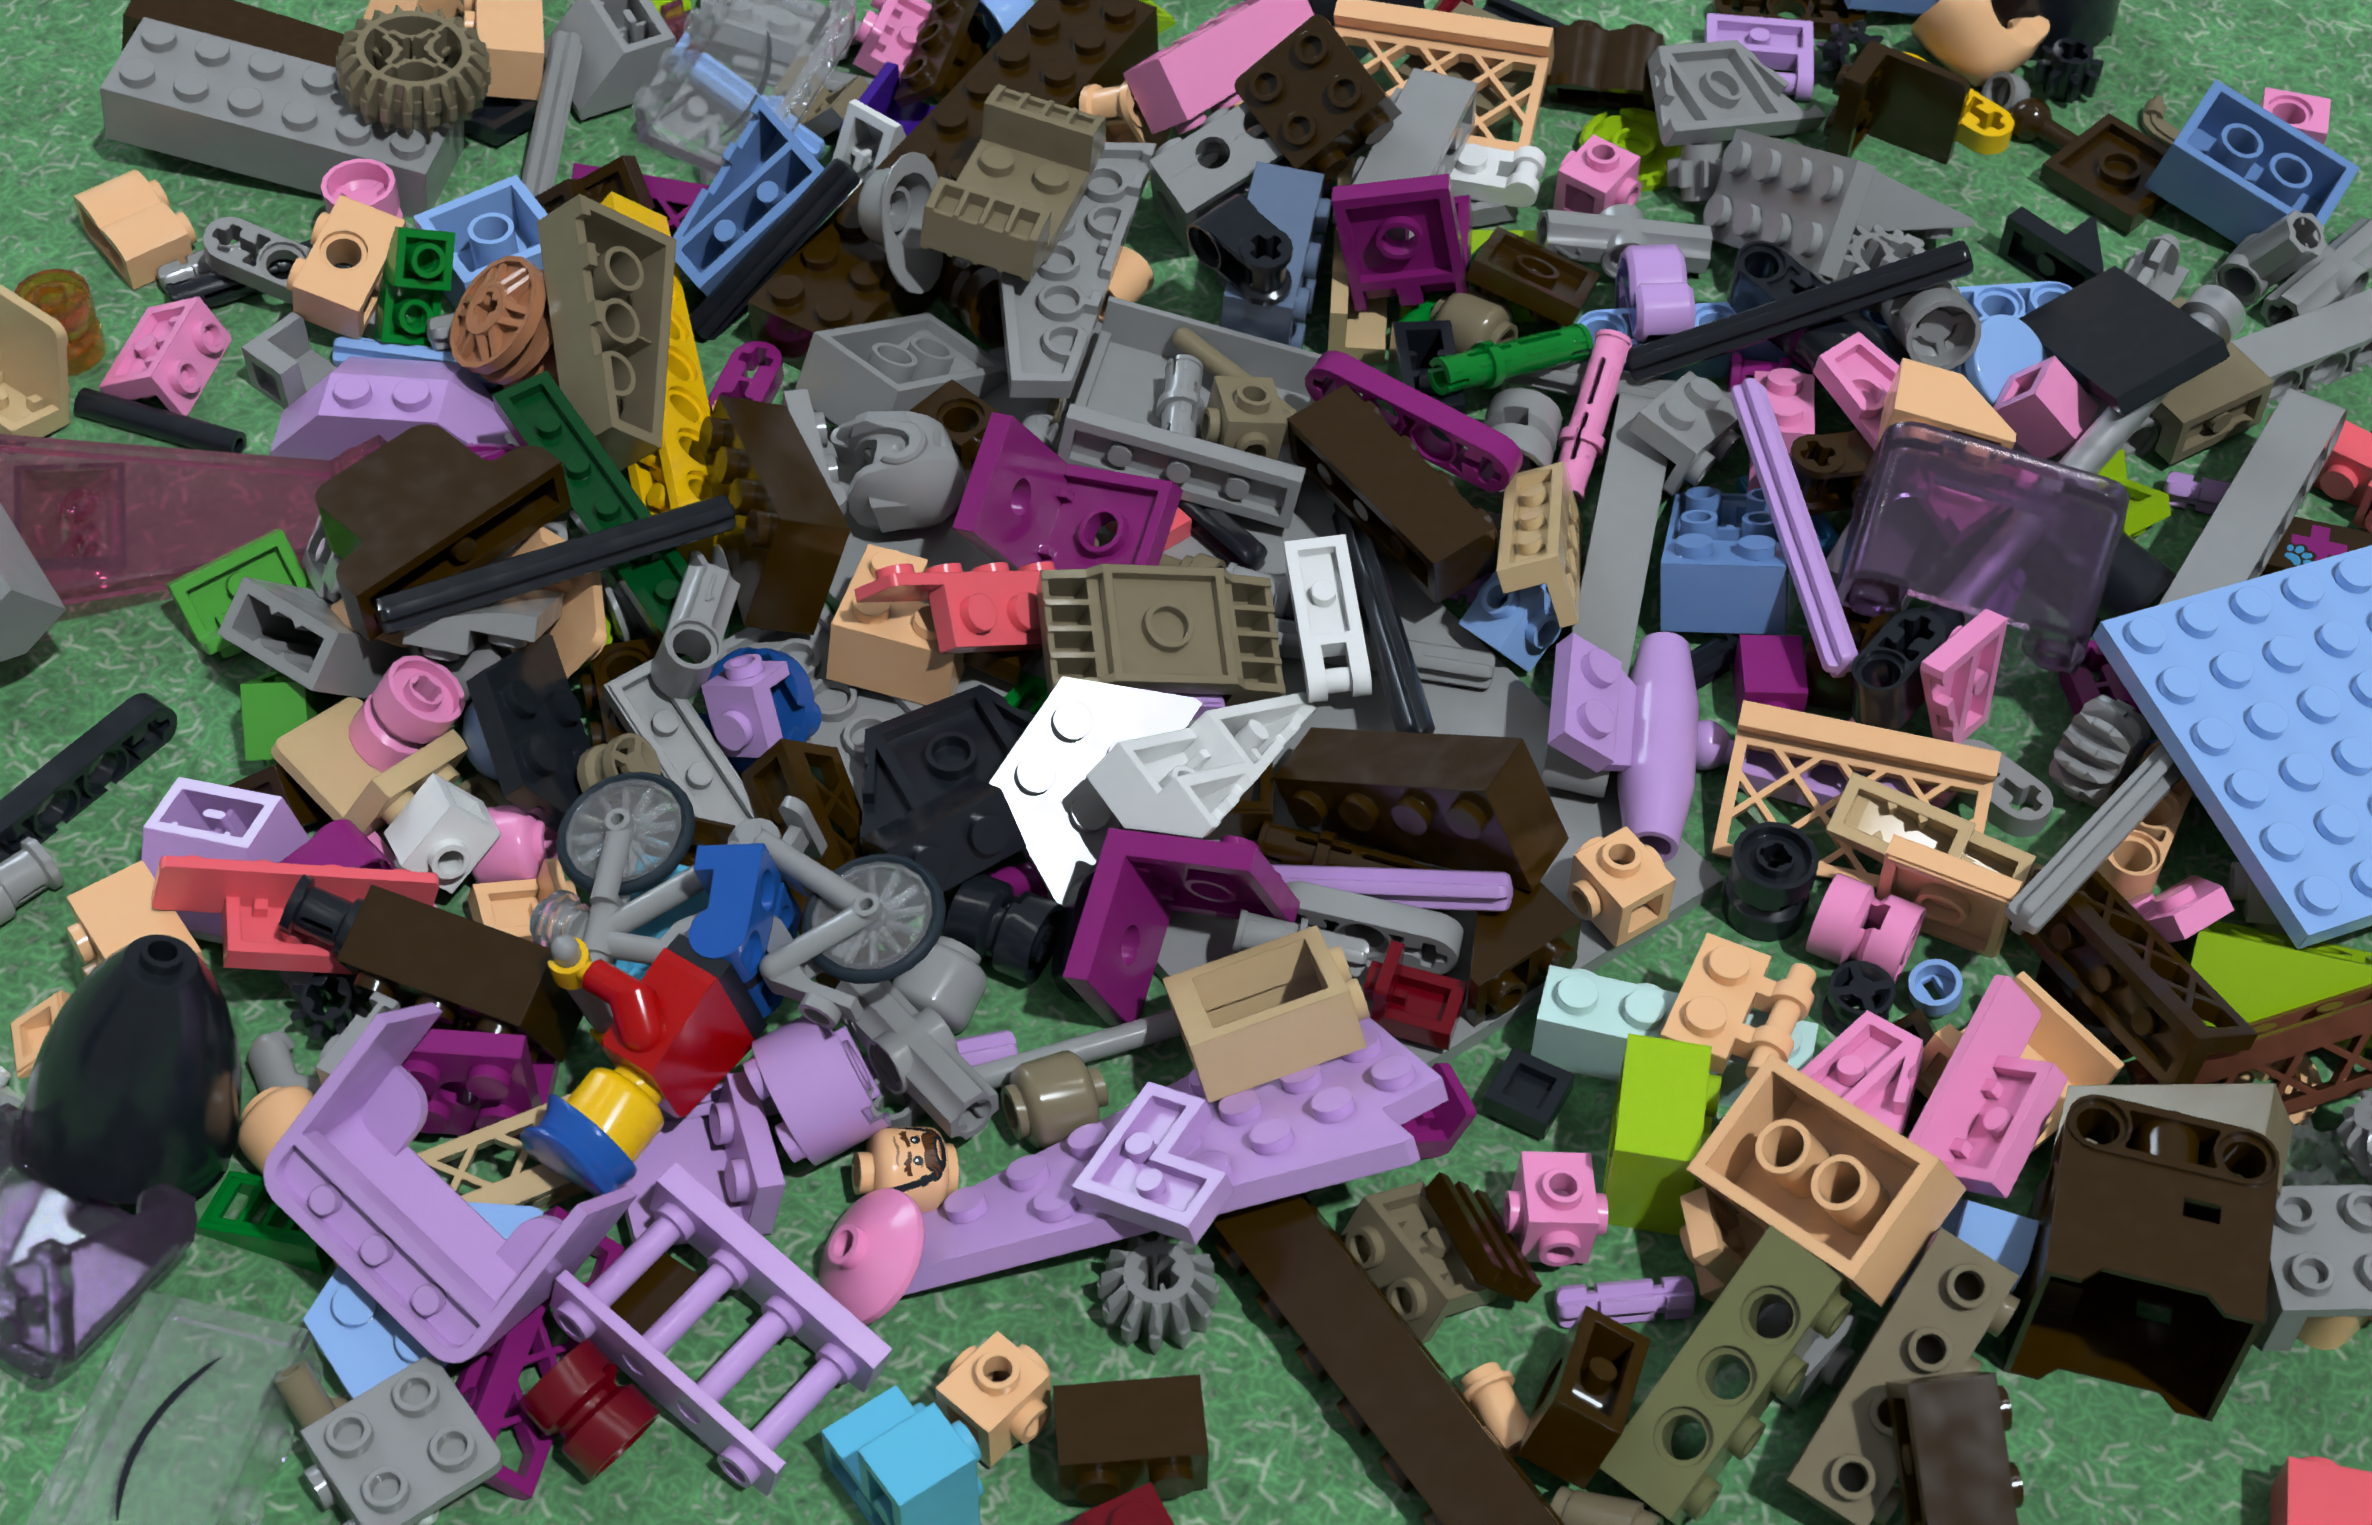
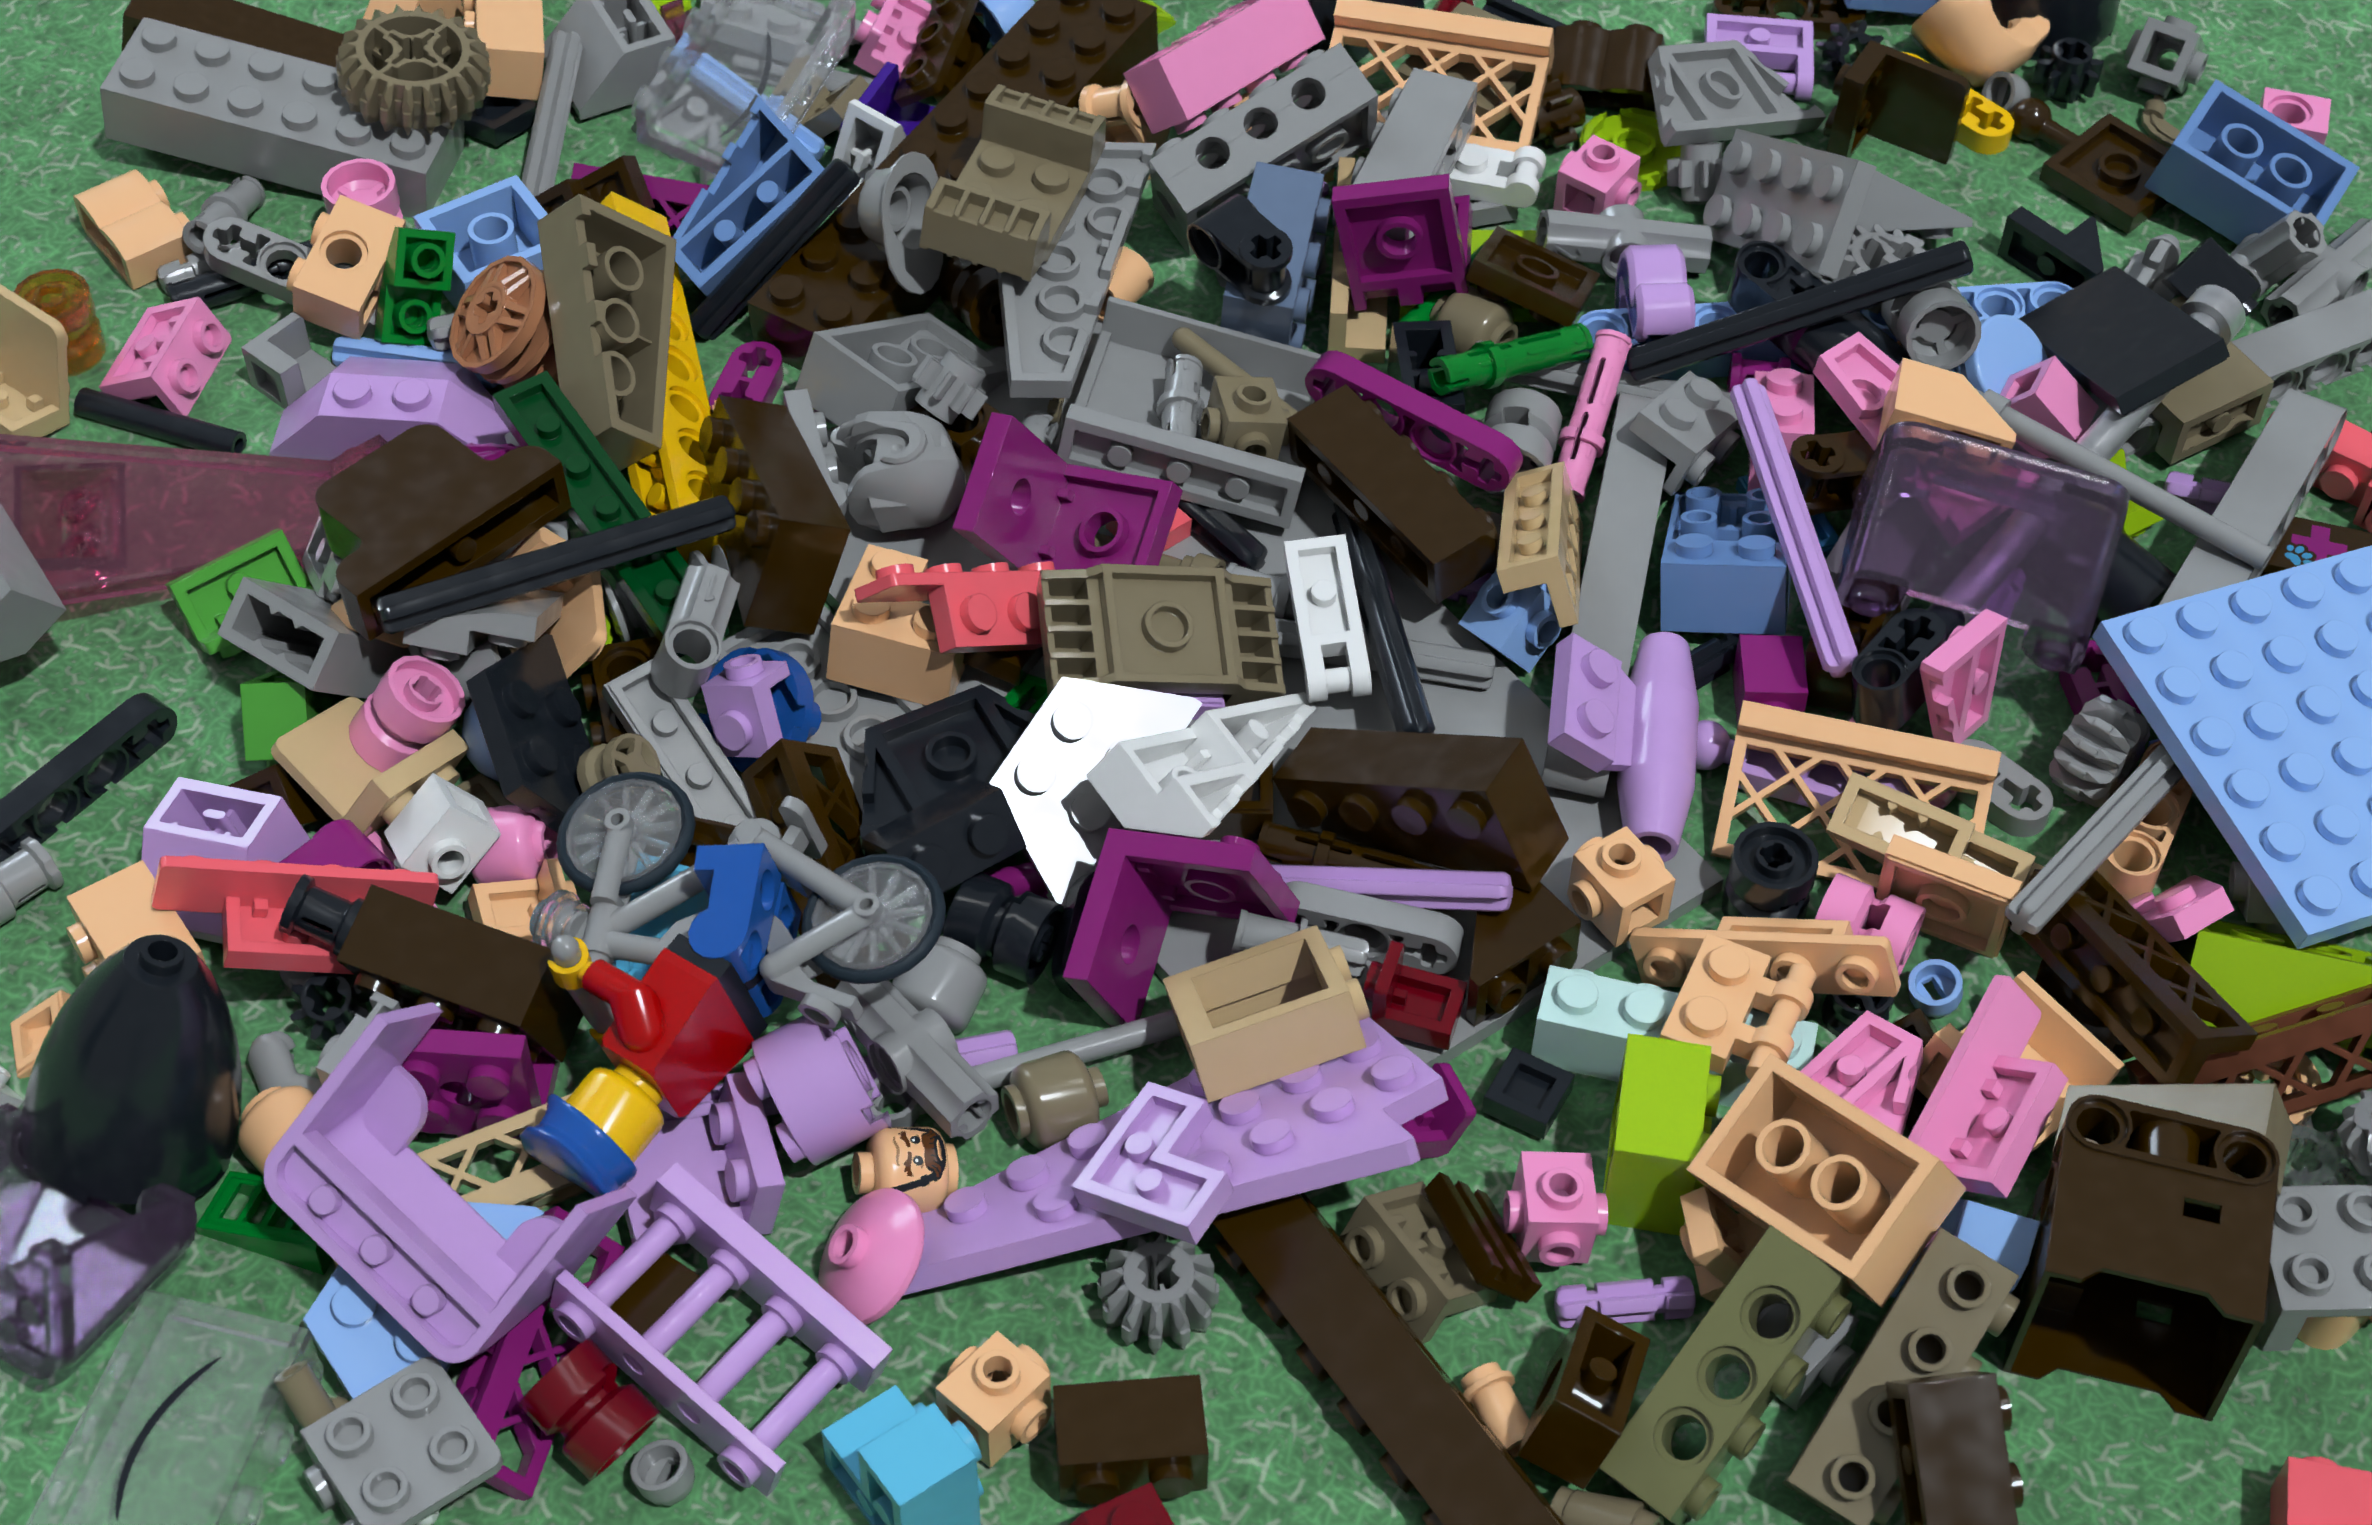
(236, 201): none -> light grey pin
(653, 1469): none -> light grey hinge
(950, 386): none -> light grey gear
(1316, 99): dark brown bracket -> none
(1558, 116): none -> dark brown gear
(1841, 960): none -> light nougat bracket
(2140, 490): none -> light grey bar
(2160, 38): none -> light grey brick
(2212, 266): none -> black brick

